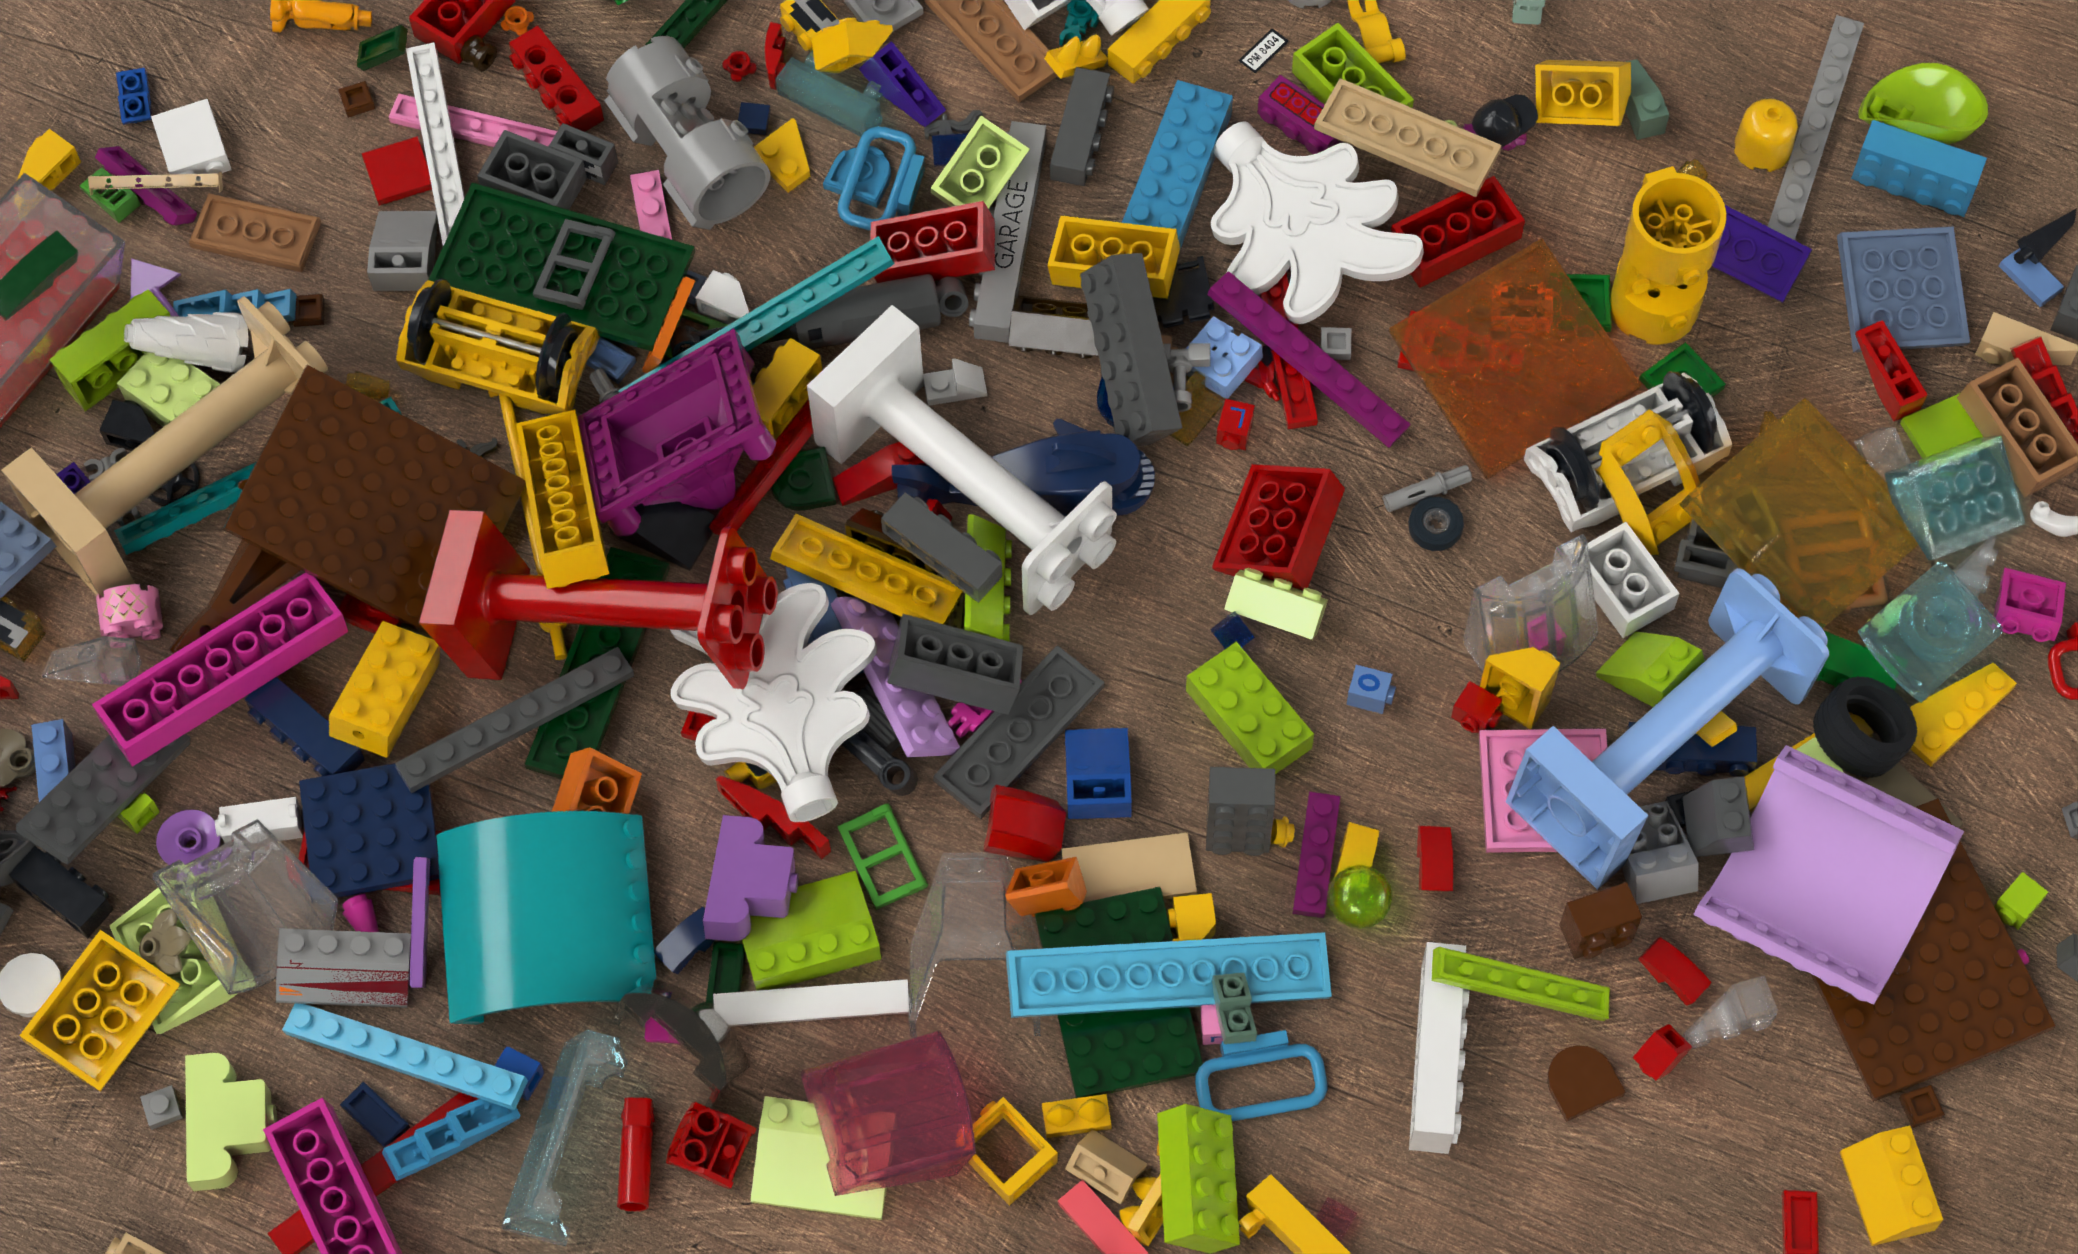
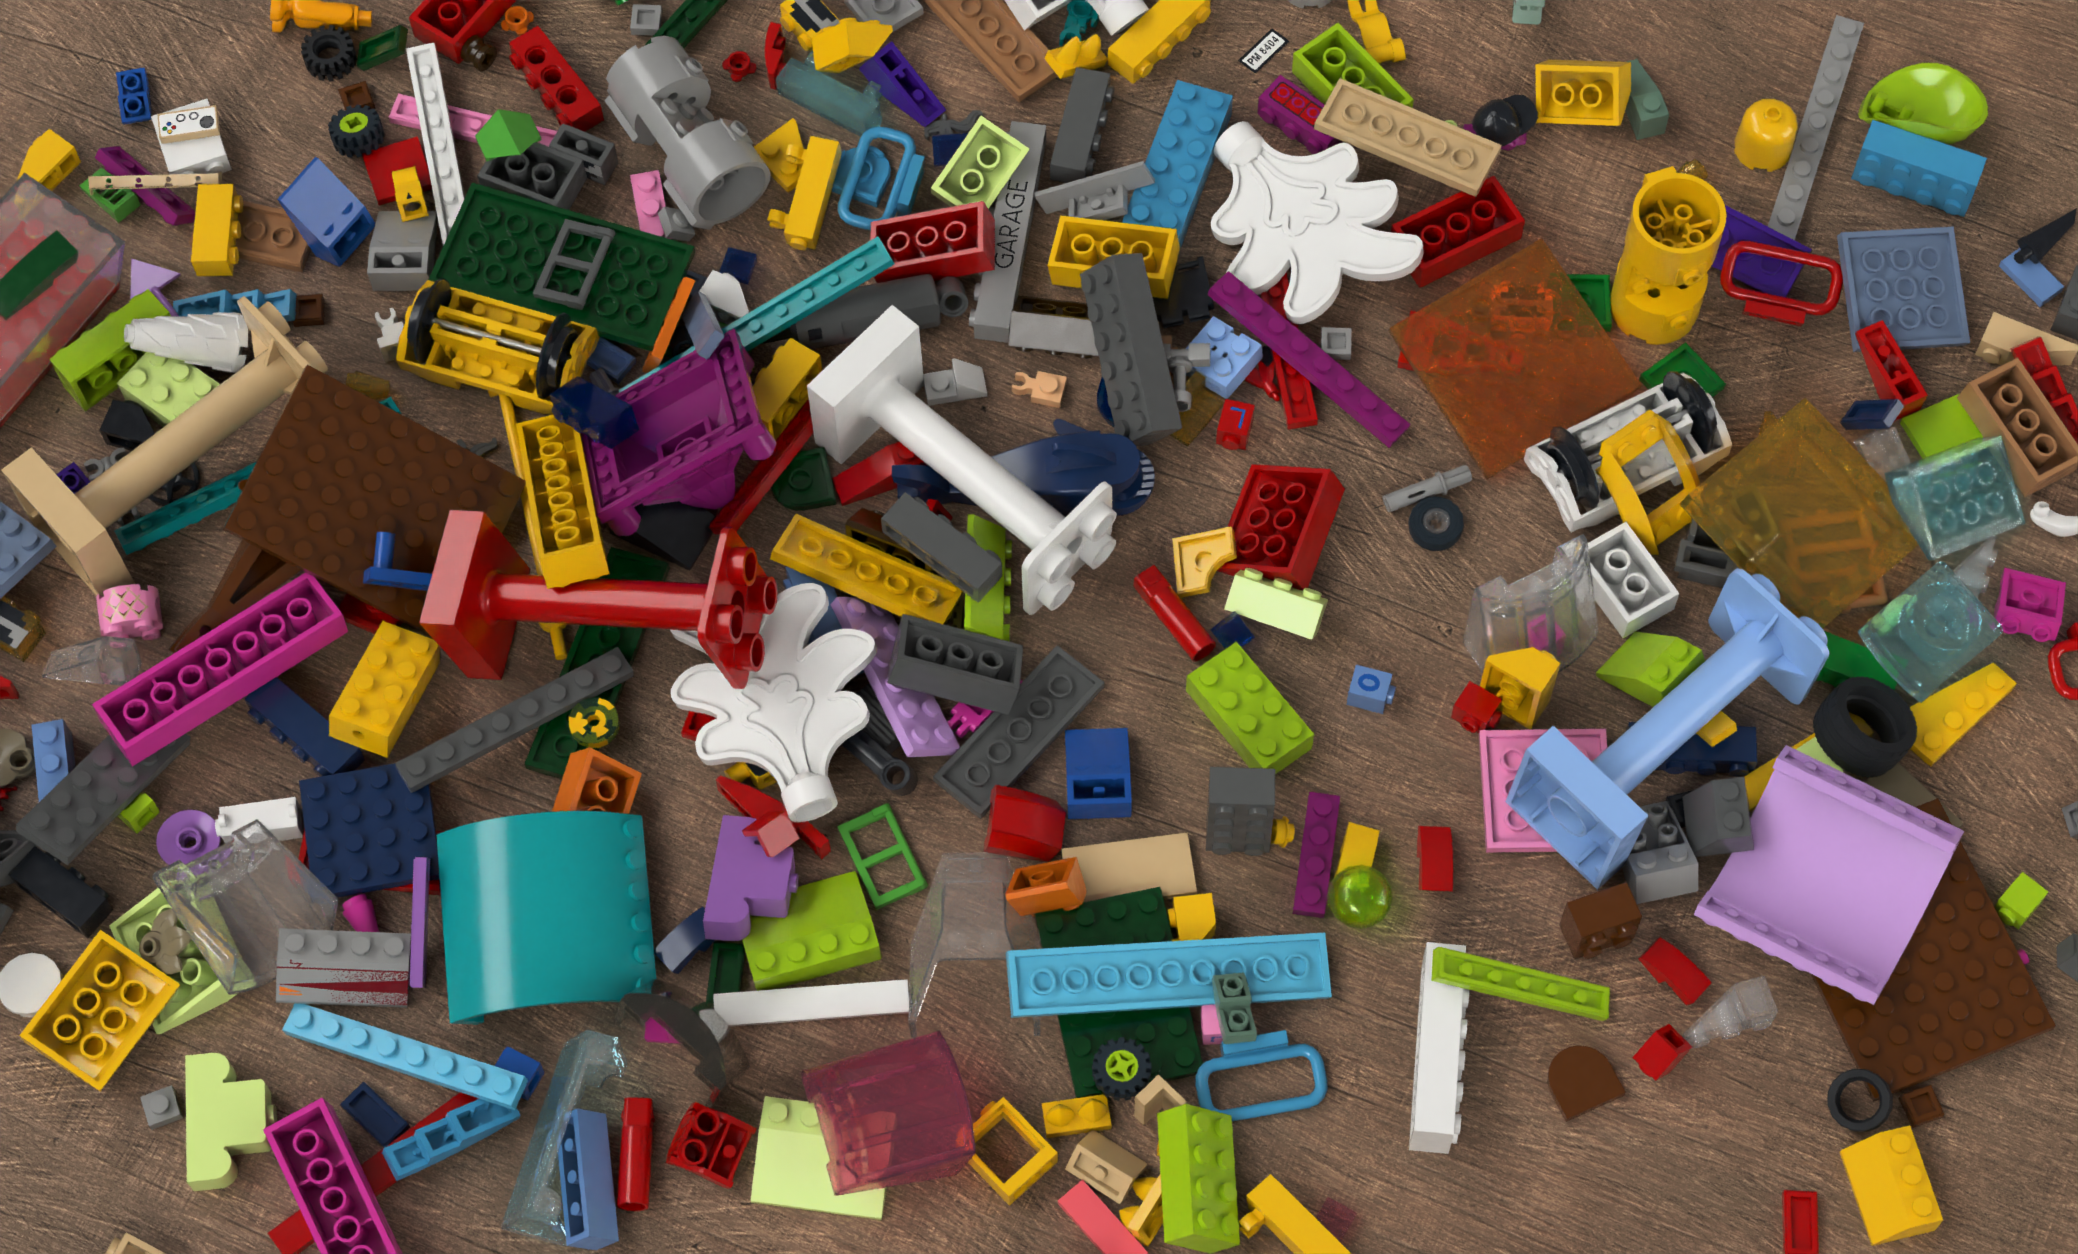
(188, 124): none -> tile
(216, 230): none -> yellow brick
(326, 213): none -> slope
(328, 39): none -> black tyre
(356, 131): none -> black wheel
(383, 571): none -> blue piece
(391, 332): none -> white piece
(407, 191): none -> yellow leg
(507, 134): none -> bright green slope
(587, 1182): none -> medium blue brick
(590, 710): none -> clear green piece
(594, 412): none -> clear blue brick
(645, 19): none -> light grey plate
(675, 224): none -> light grey plate
(702, 325): none -> sand blue tile
(739, 264): none -> clear blue plate
(754, 117): dark blue tile -> none
(773, 832): none -> panel
(812, 192): none -> yellow brick
(1044, 390): none -> light nougat plate
(1098, 195): none -> light grey bracket
(1117, 1057): none -> black wheel
(1155, 1096): none -> tan panel
(1174, 613): none -> red piece
(1199, 558): none -> yellow tile
(1777, 307): none -> red bar
(1842, 1118): none -> black tyre
(1872, 414): none -> dark blue tile

